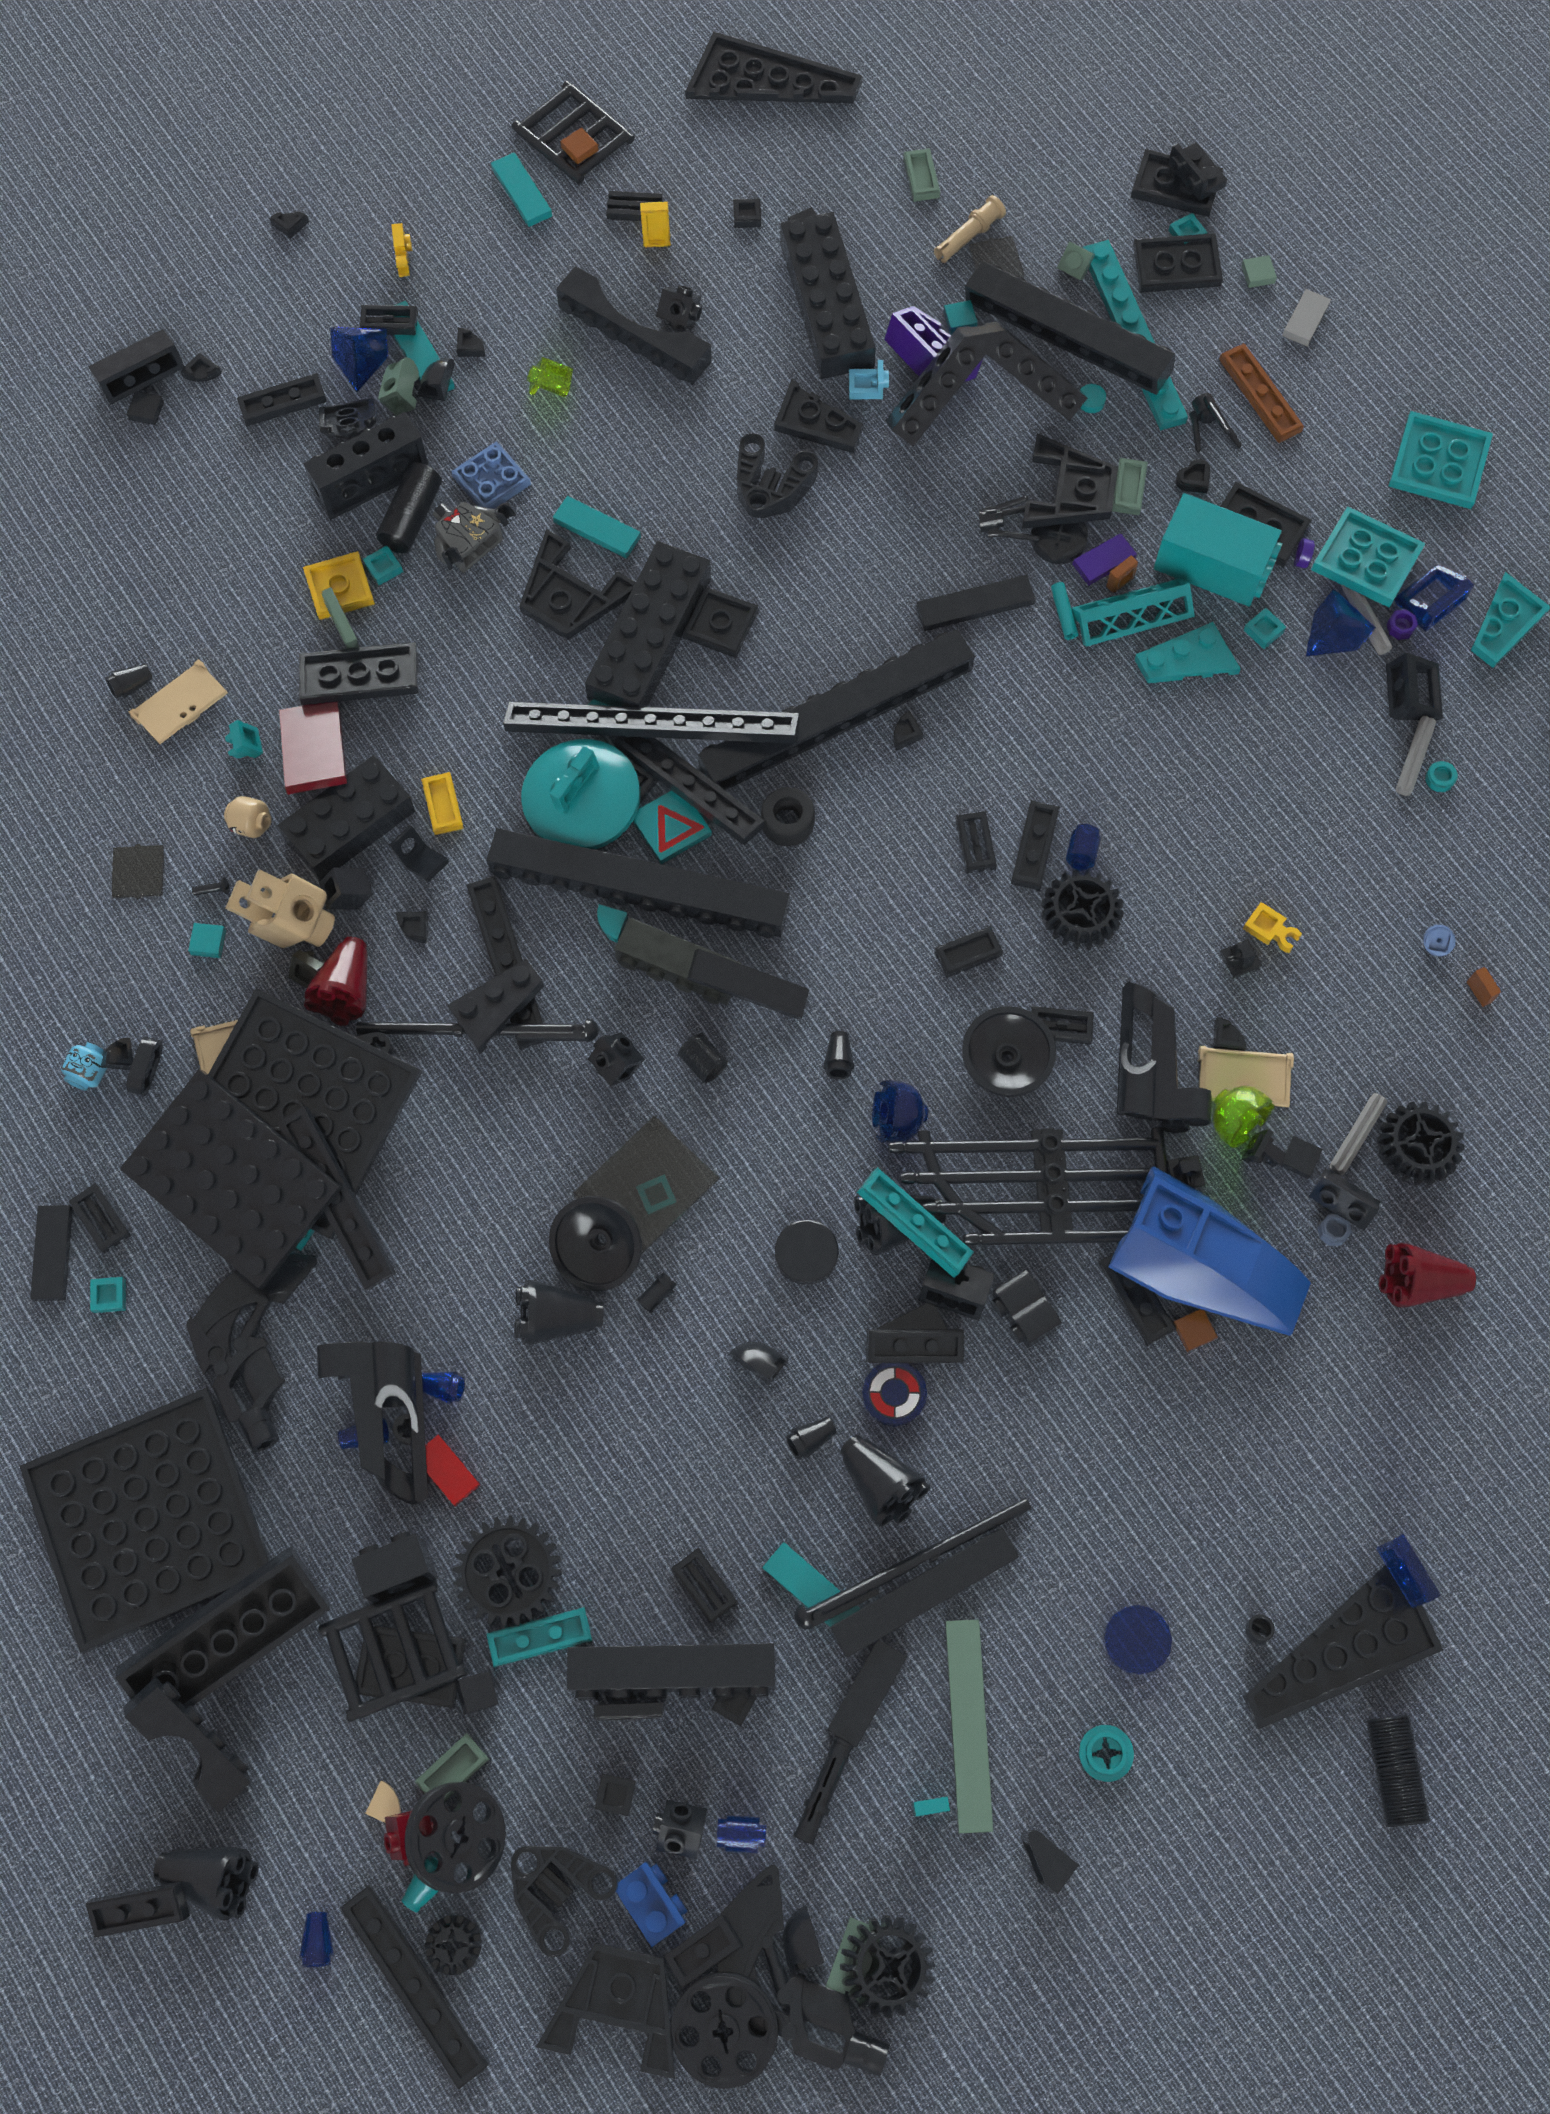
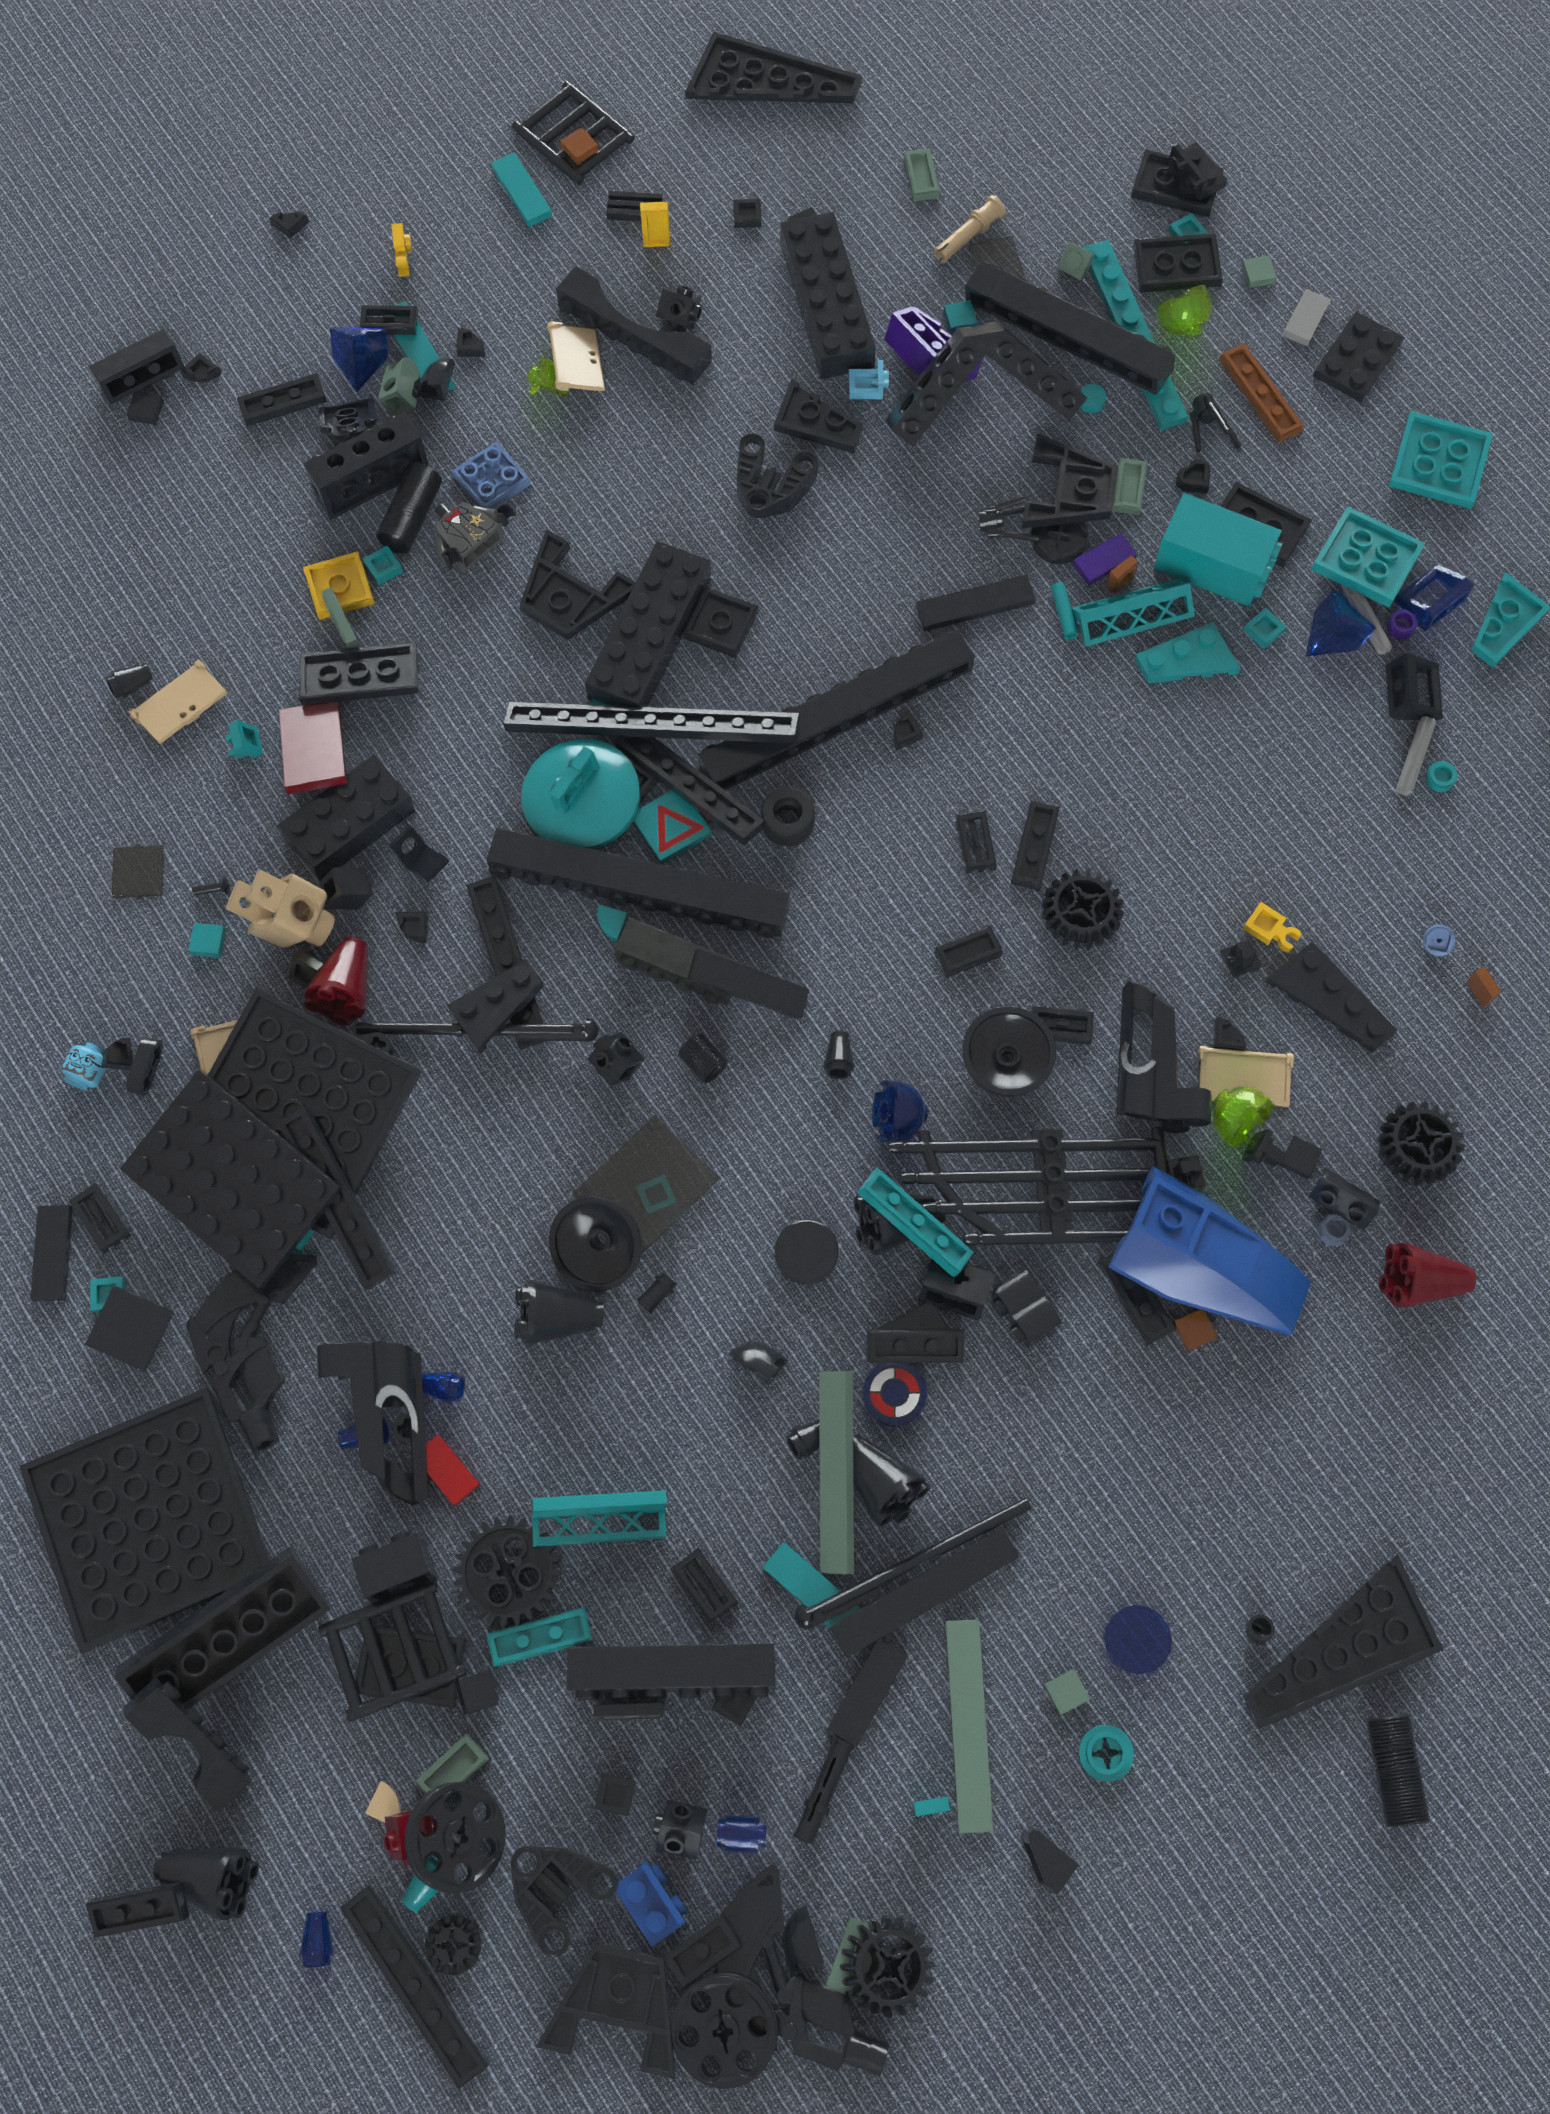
(129, 1328): none -> black tile
(247, 817): tan head -> none
(442, 803): yellow tile -> none
(573, 358): none -> door
(595, 1506): none -> teal fence
(597, 527): teal tile -> none
(836, 1472): none -> sand green tile
(1066, 1692): none -> sand green tile
(1083, 847): clear blue brick -> none
(1186, 312): none -> clear neon green cylinder
(1304, 553): dark purple tile -> none
(1324, 989): none -> black wing
(1358, 356): none -> black plate
(1358, 1134): light grey axle -> none
(1408, 1571): clear blue tile -> none

